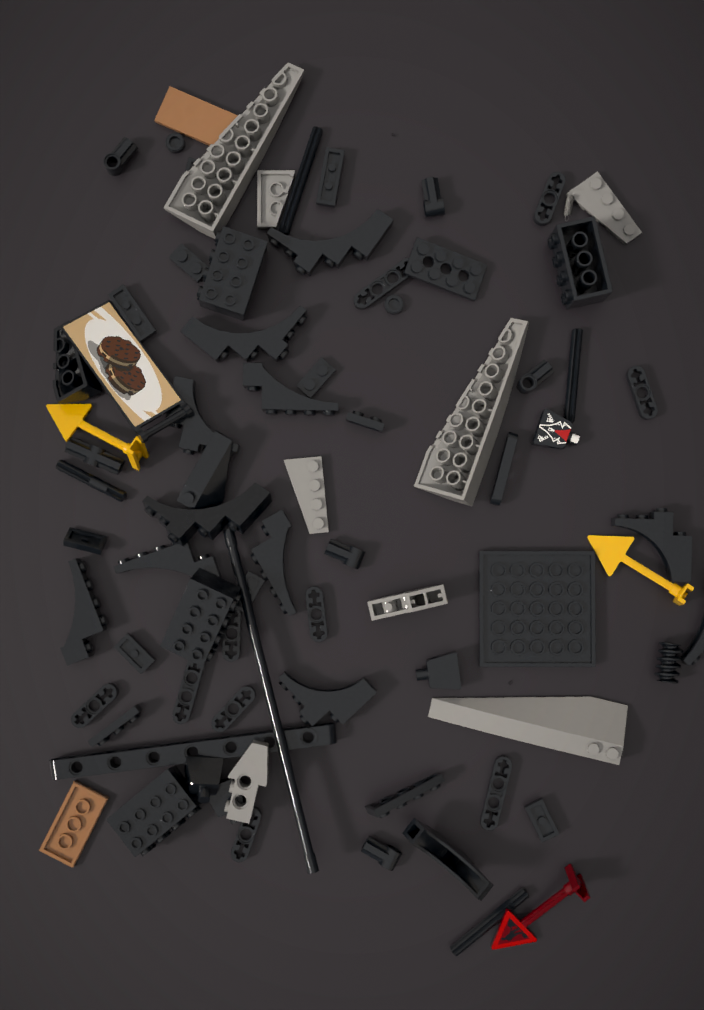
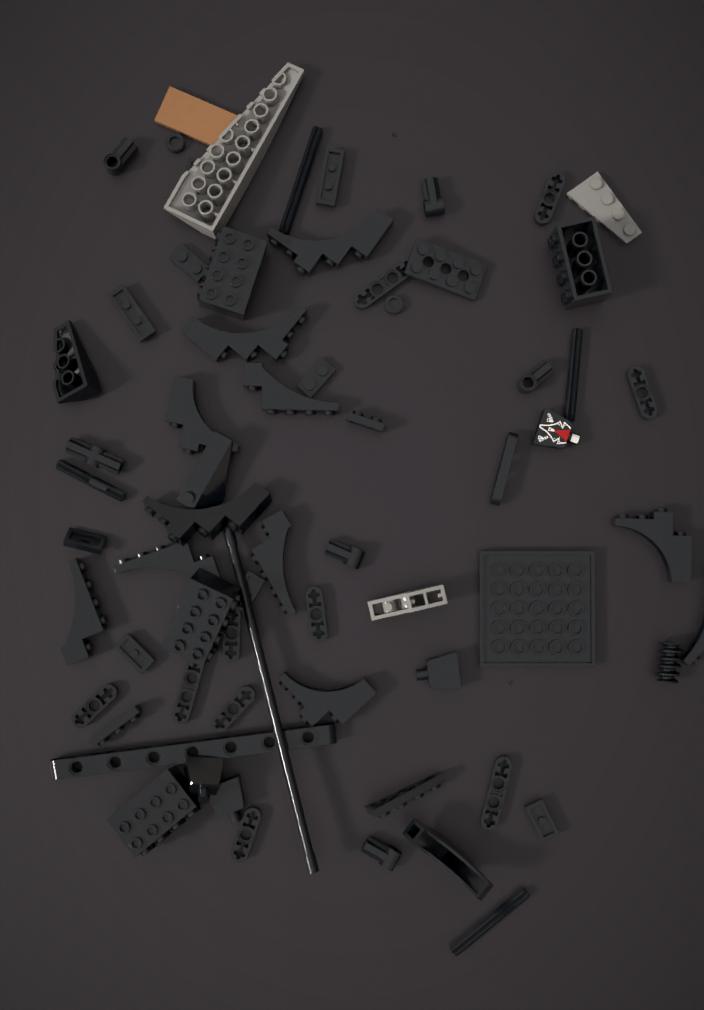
(71, 416): yellow piece -> none
(74, 824): medium nougat tile -> none
(125, 369): flag -> none
(255, 765): light grey brick -> none
(272, 194): light grey wing -> none
(309, 487): light grey wing -> none
(463, 447): light grey wedge -> none
(515, 931): dark red piece -> none
(566, 724): light grey wedge -> none
(568, 206): light grey piece -> none
(612, 551): yellow piece -> none

